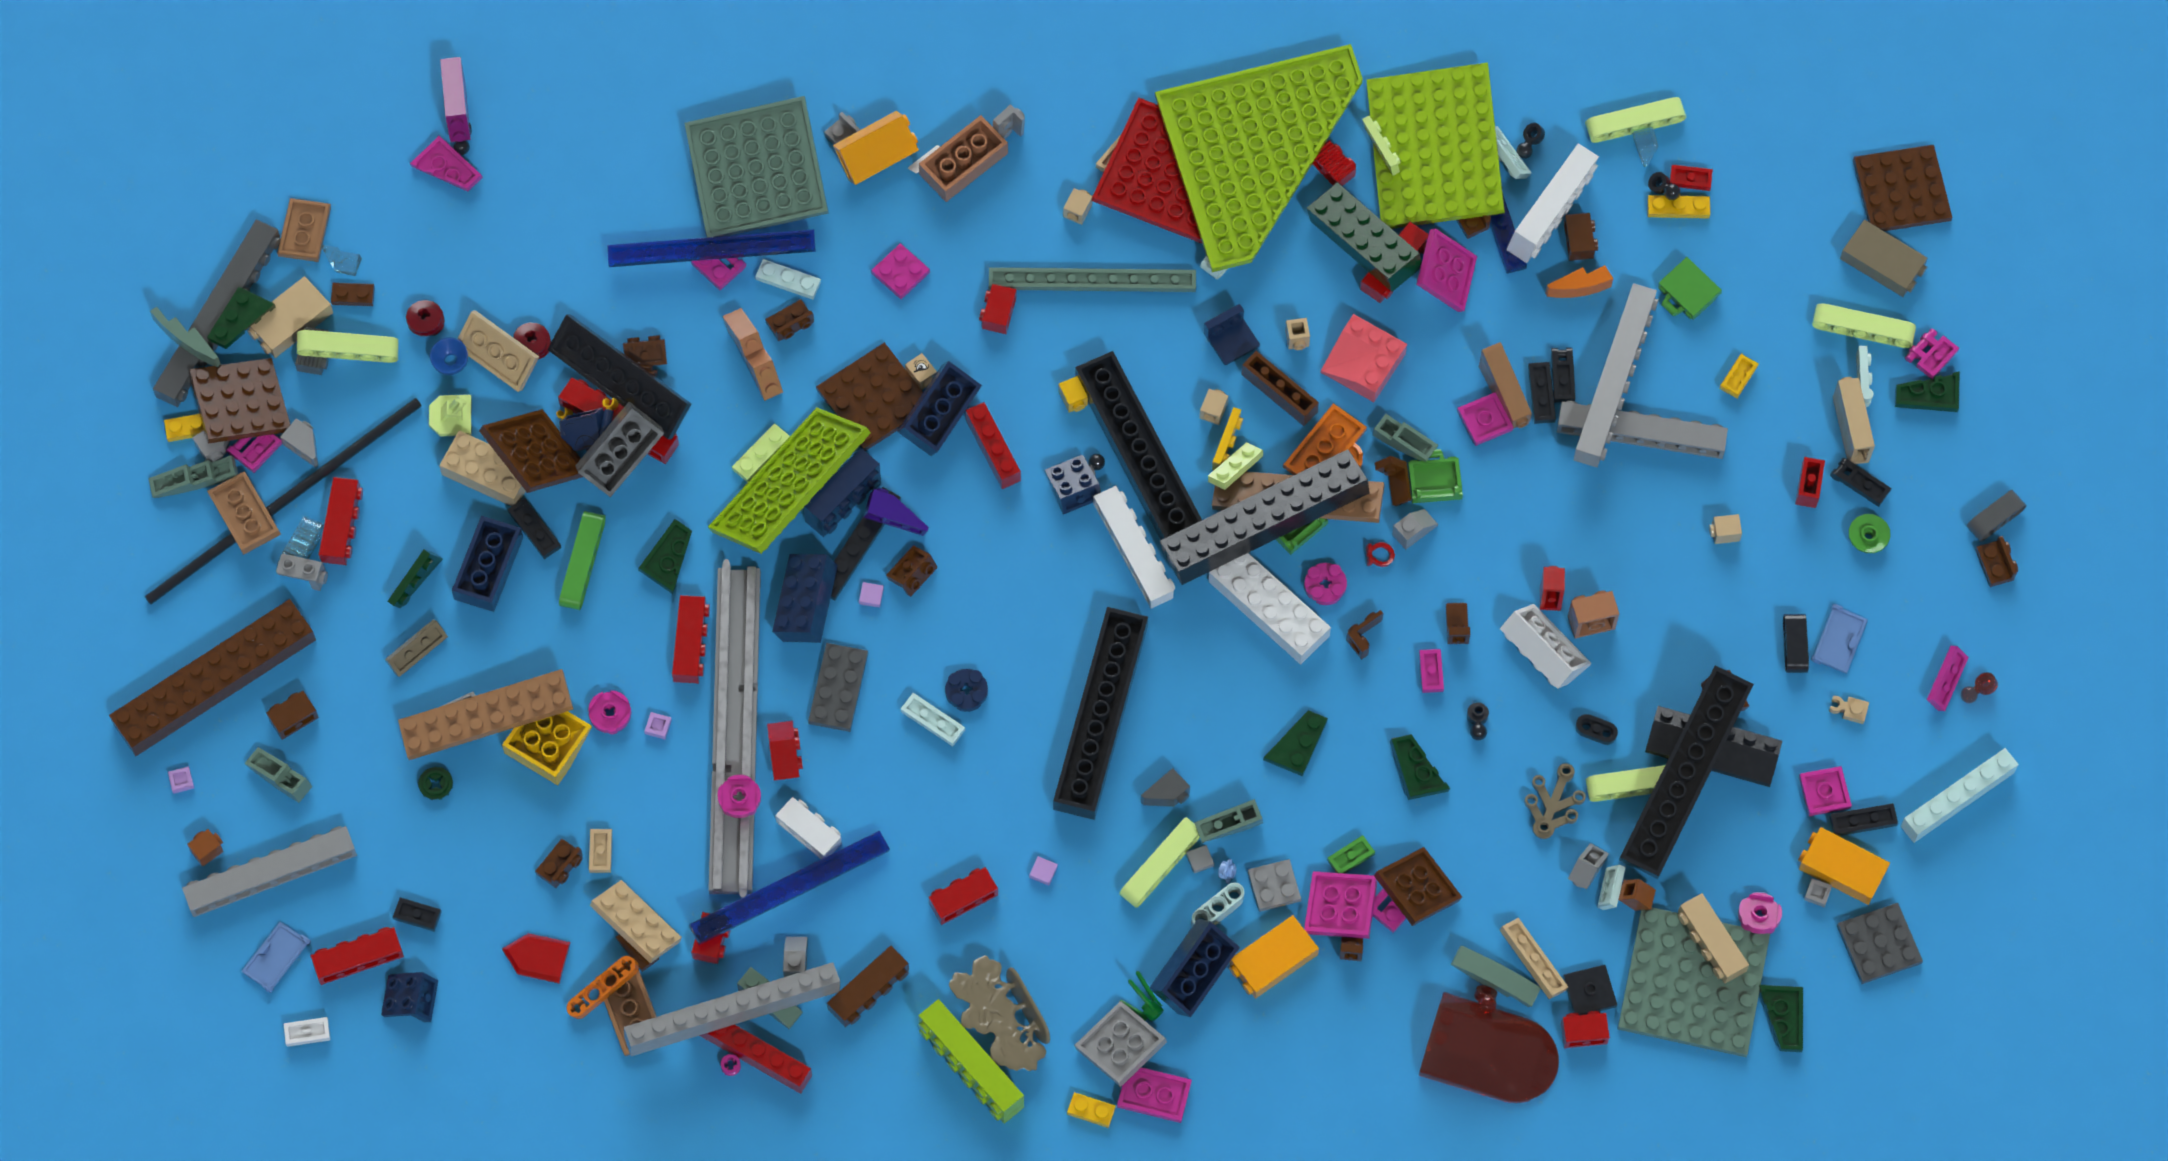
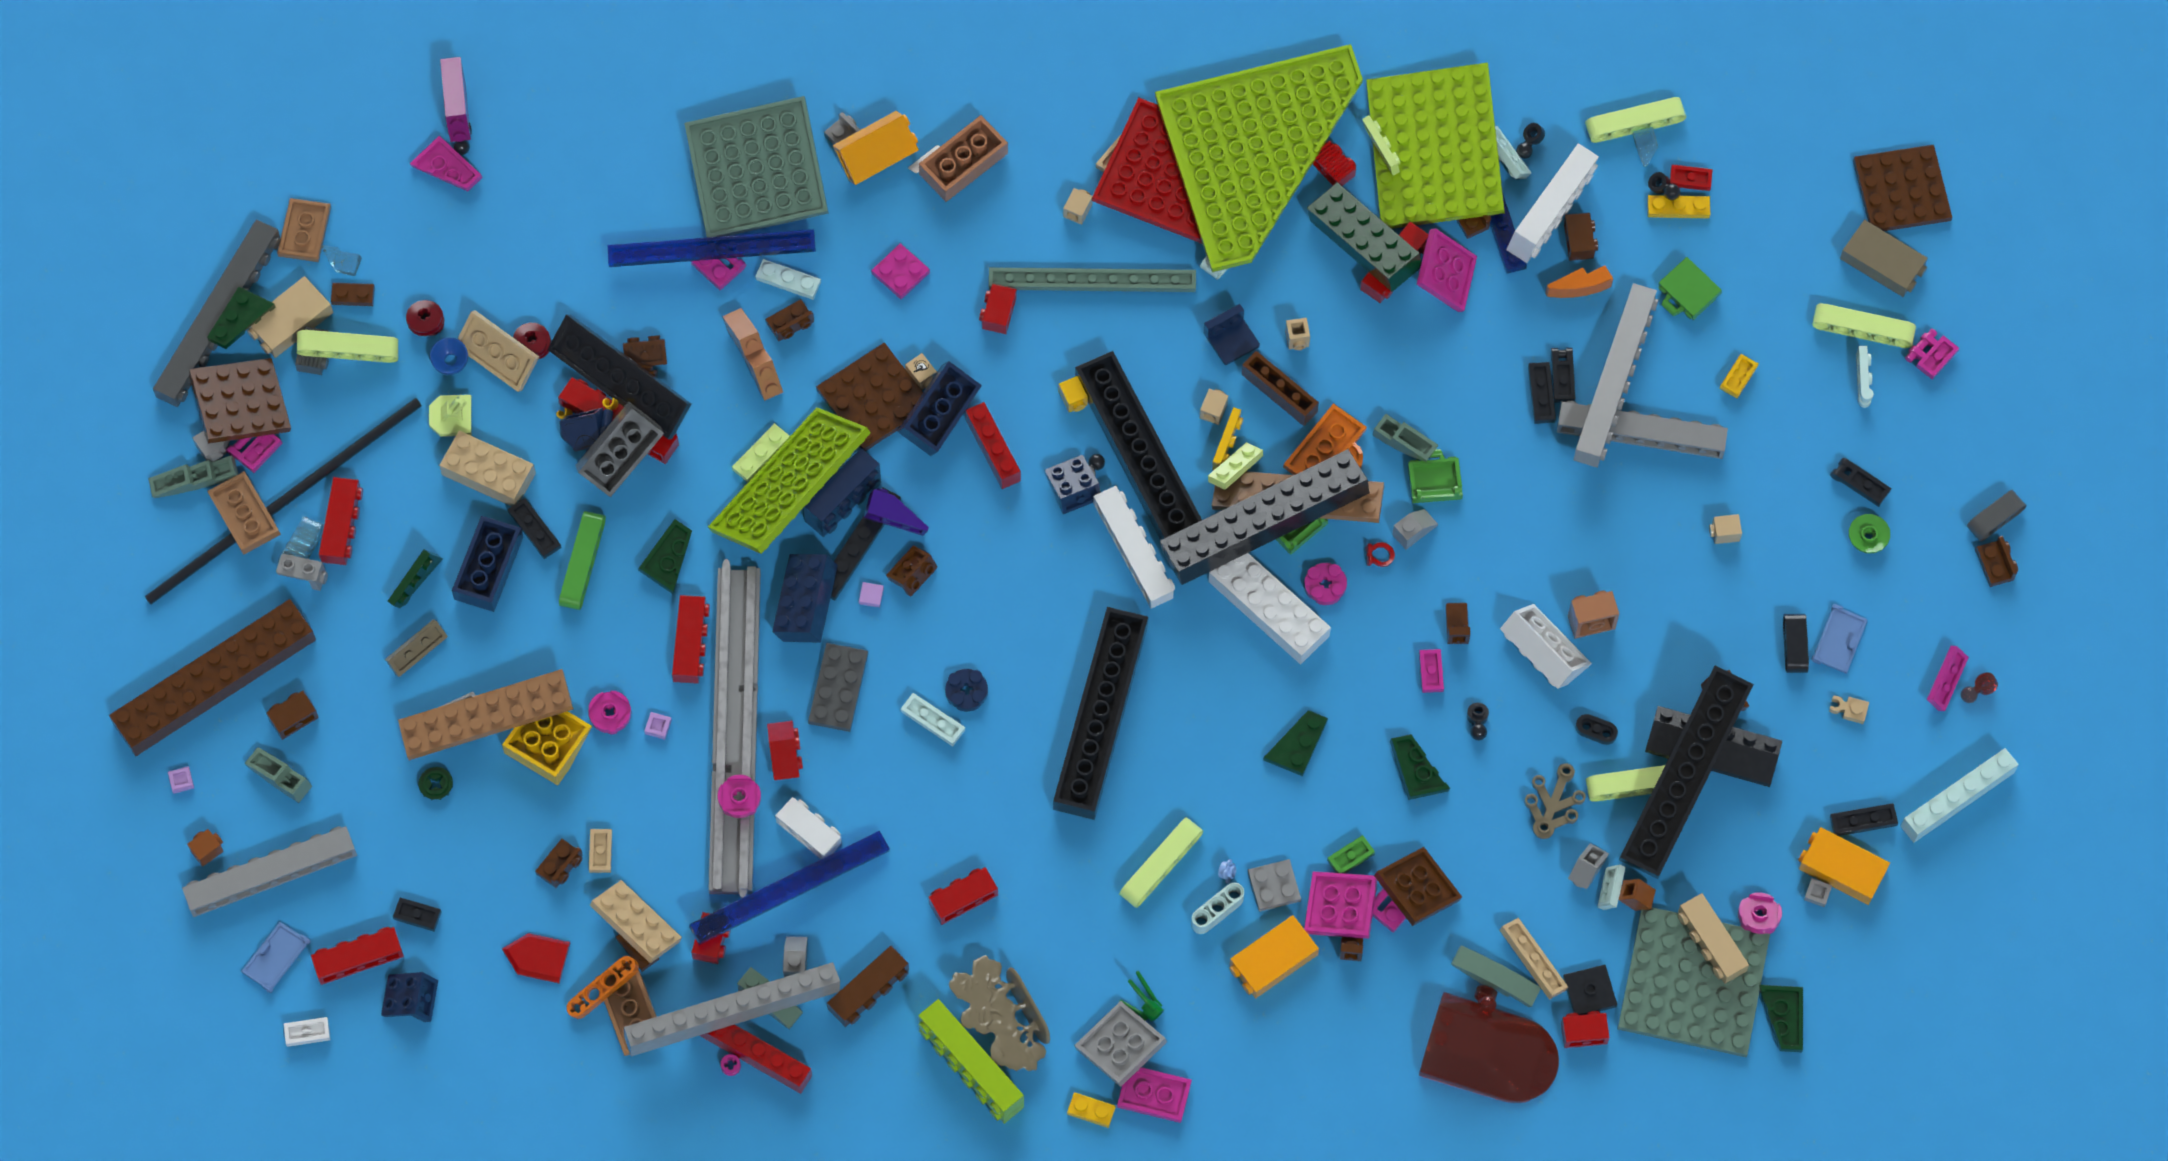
(183, 427): yellow plate -> none
(189, 341): sand green slope -> none
(301, 440): light grey slope -> none
(533, 450): reddish brown plate -> none
(1009, 120): light grey bracket -> none
(1043, 870): lavender tile -> none
(1167, 791): dark grey slope -> none
(1194, 967): dark blue brick -> none
(1200, 859): light grey tile -> none
(1229, 821): sand green slope -> none
(1358, 642): reddish brown bracket -> none
(1364, 358): coral slope -> none
(1398, 478): reddish brown bracket -> none
(1485, 419): dark pink plate -> none
(1502, 380): medium nougat slope -> none
(1552, 588): red brick -> none
(1810, 482): red brick -> none
(1825, 791): dark pink plate -> none
(1853, 420): tan brick -> none
(1879, 943): dark grey plate -> none
(1931, 394): dark green wing -> none

